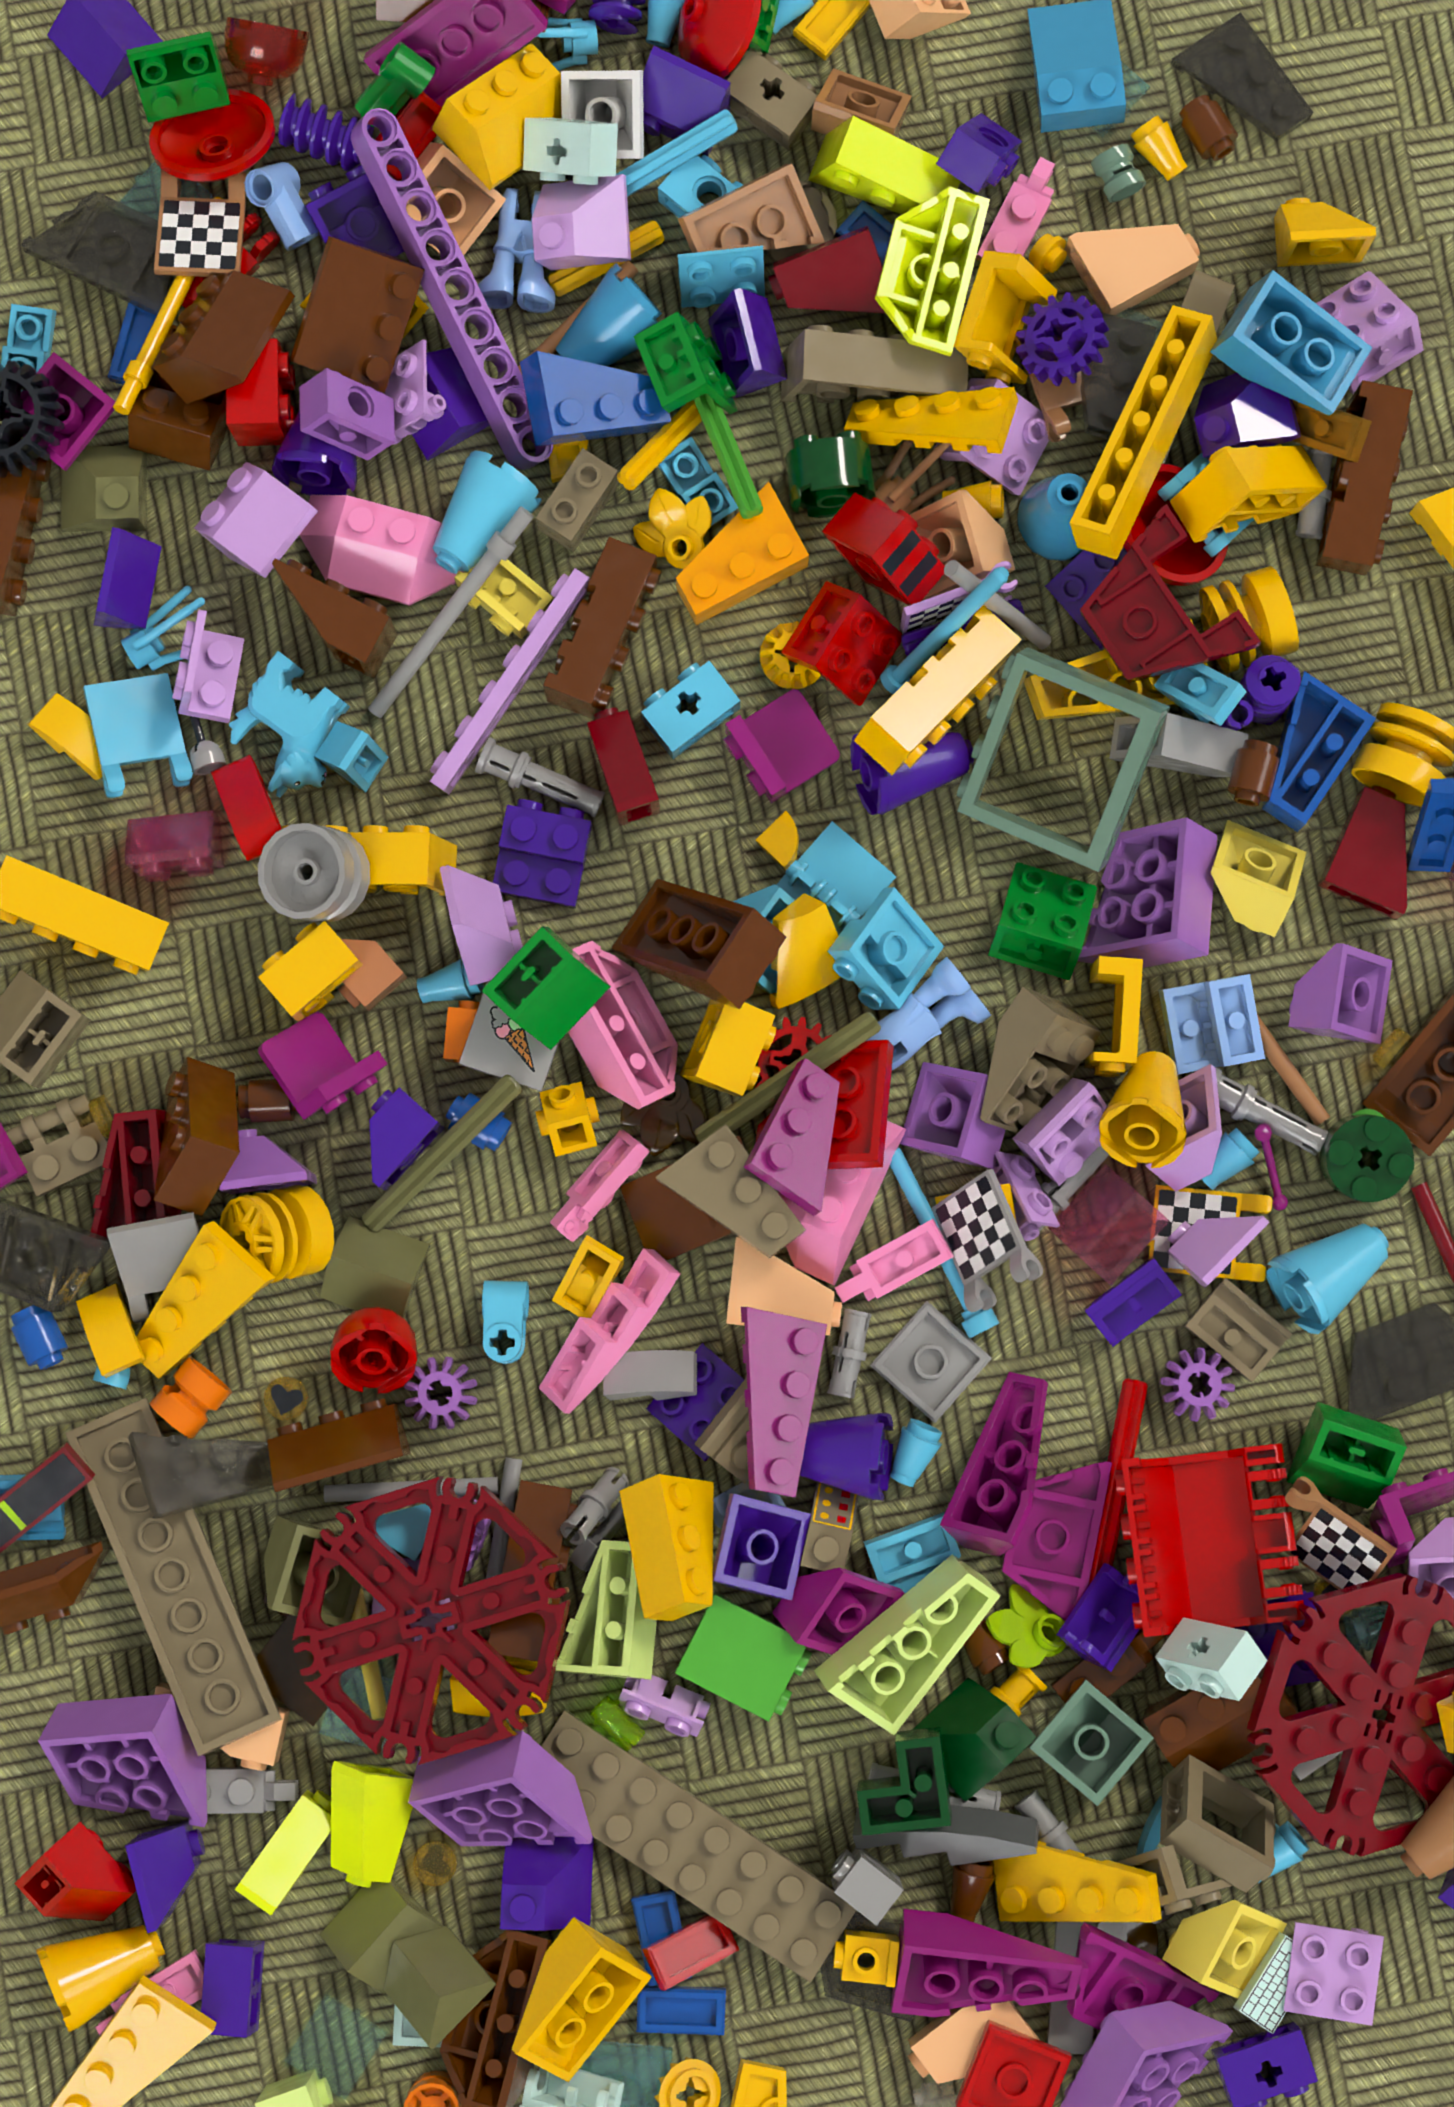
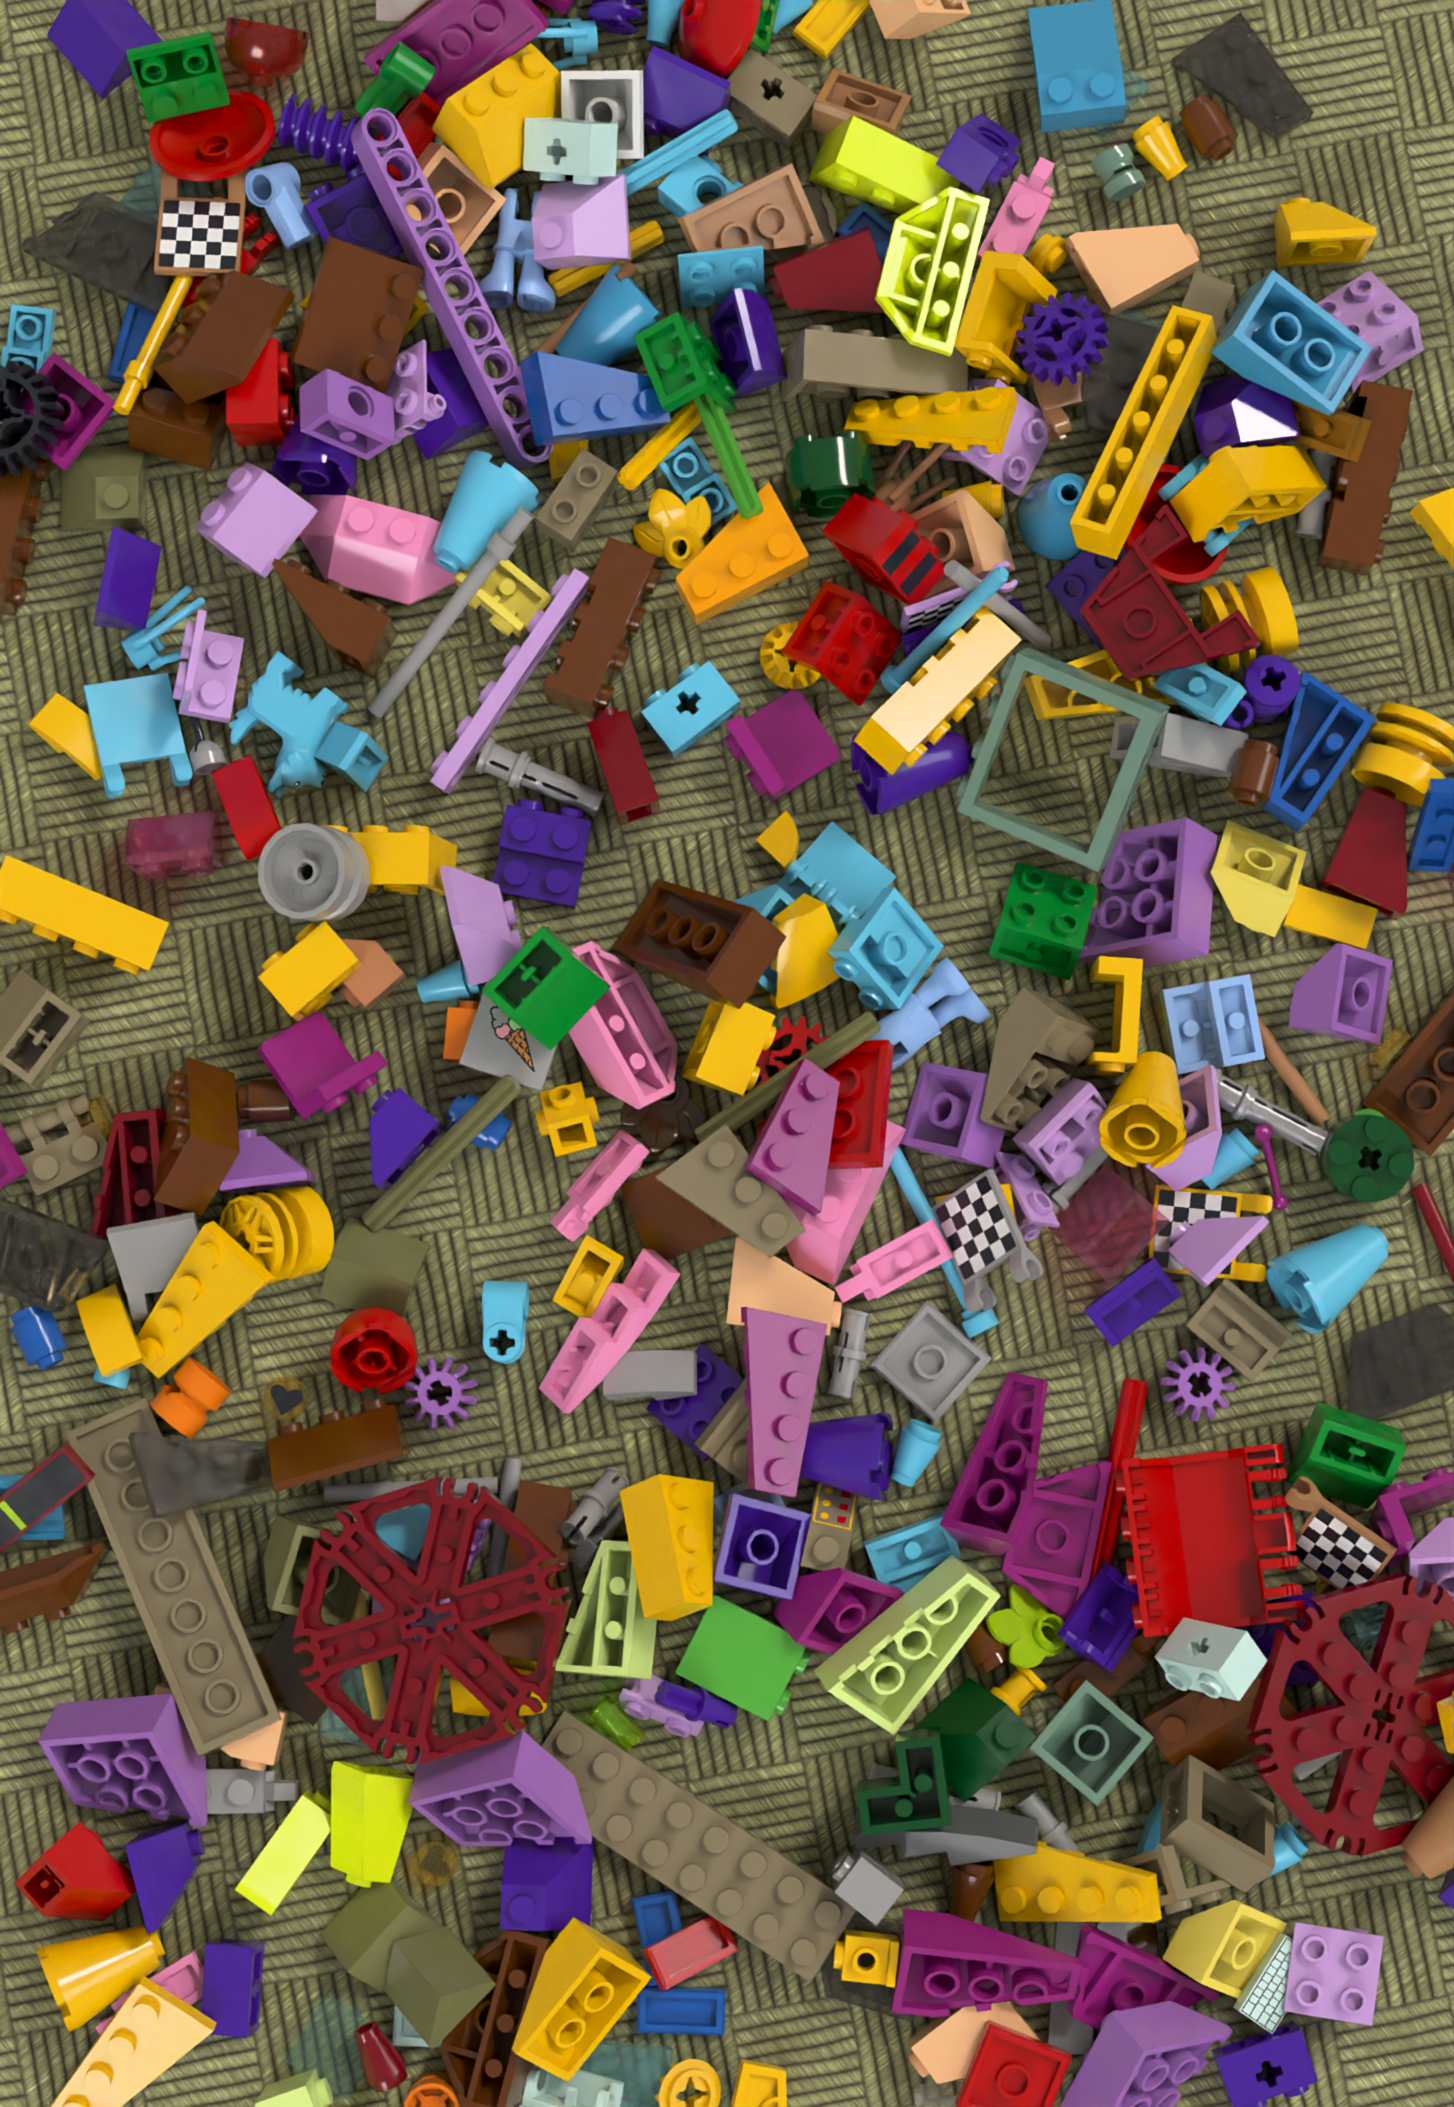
(380, 2058): none -> dark red cone
(696, 1704): none -> dark purple axle
(1330, 917): none -> yellow tile

